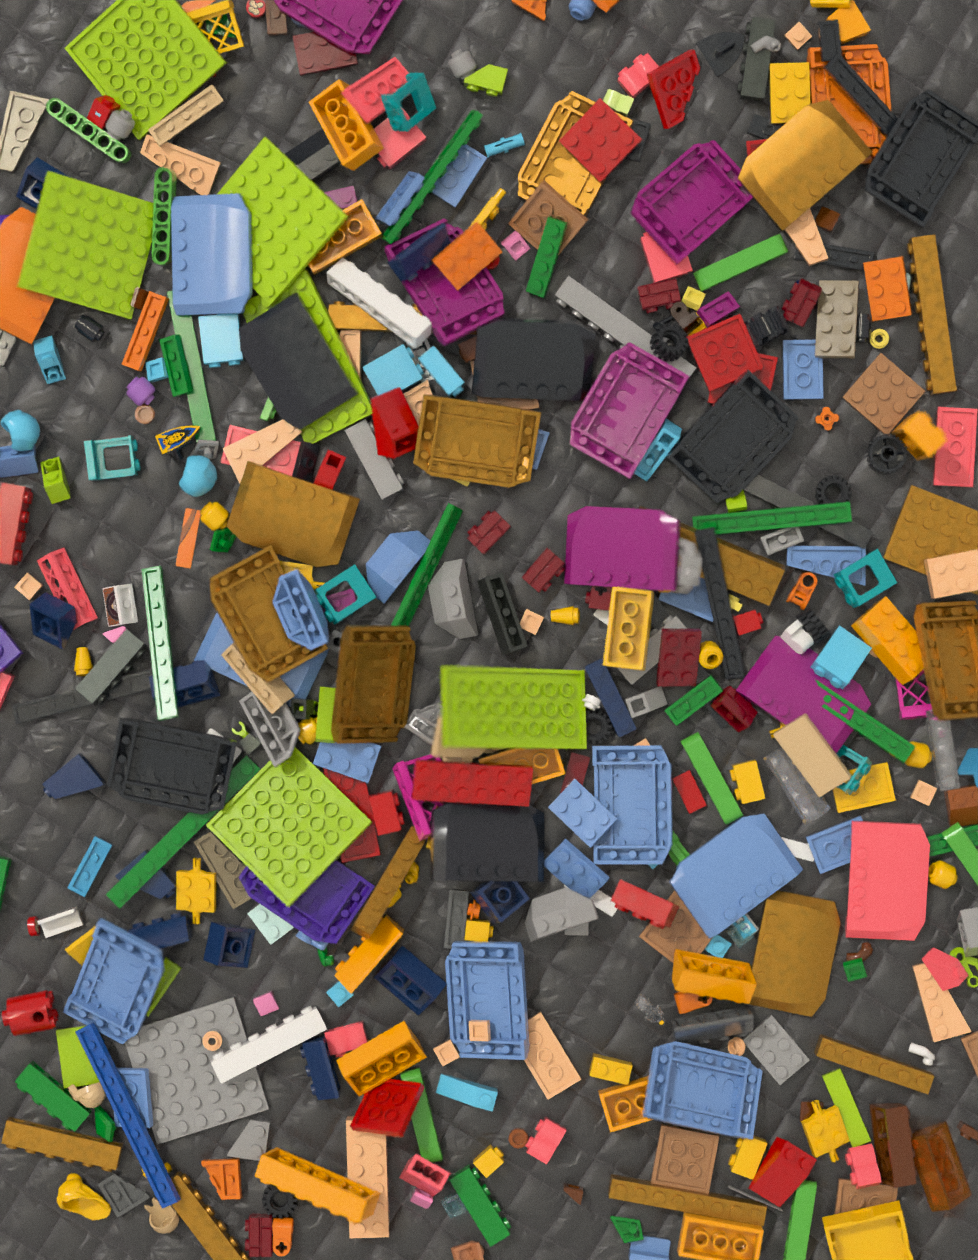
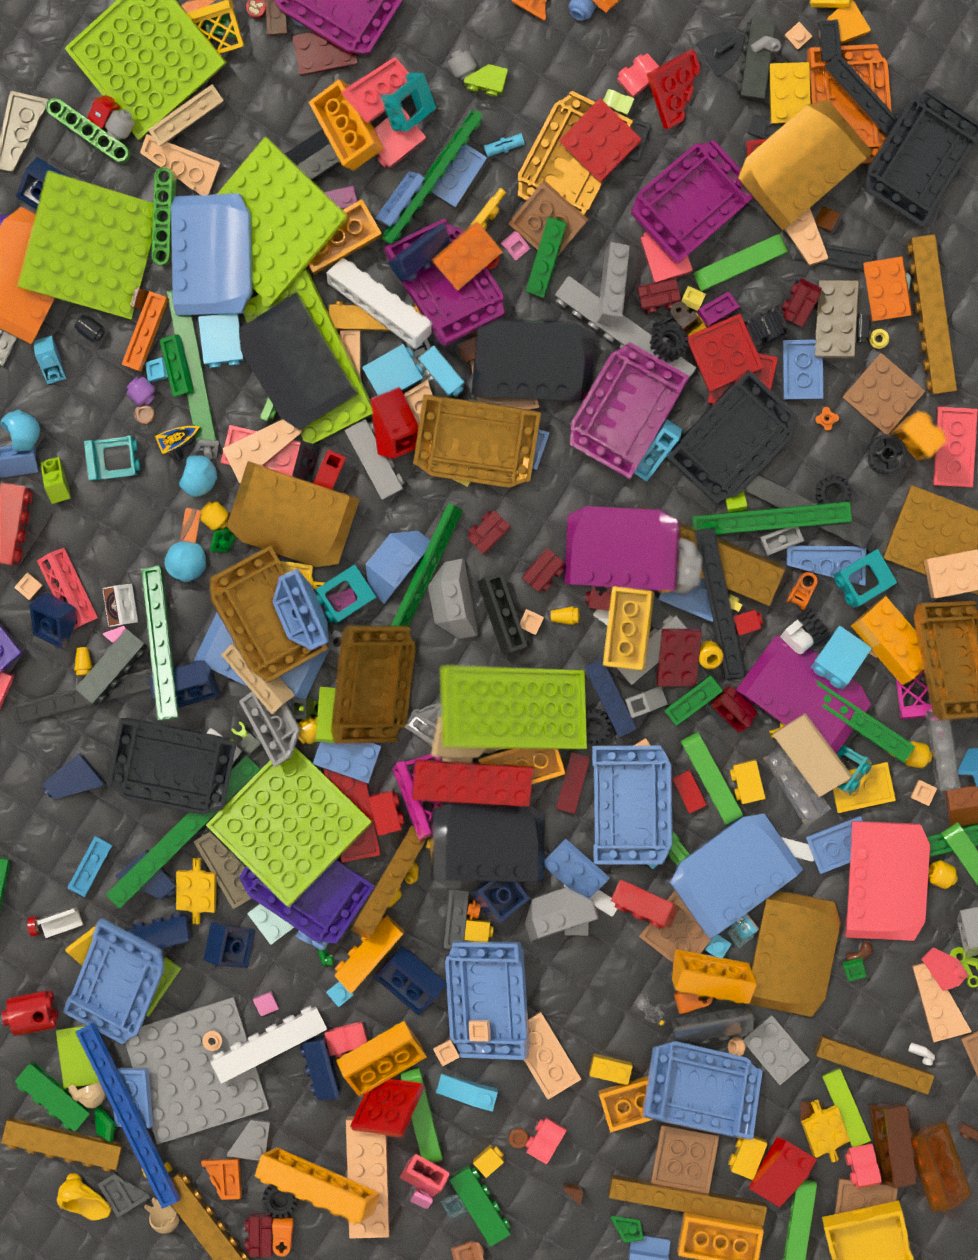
(185, 561): none -> medium azure piece
(583, 813): medium blue plate -> none
(591, 702): white plate -> none
(613, 284): none -> light grey brick
(755, 1198): white sticker -> none

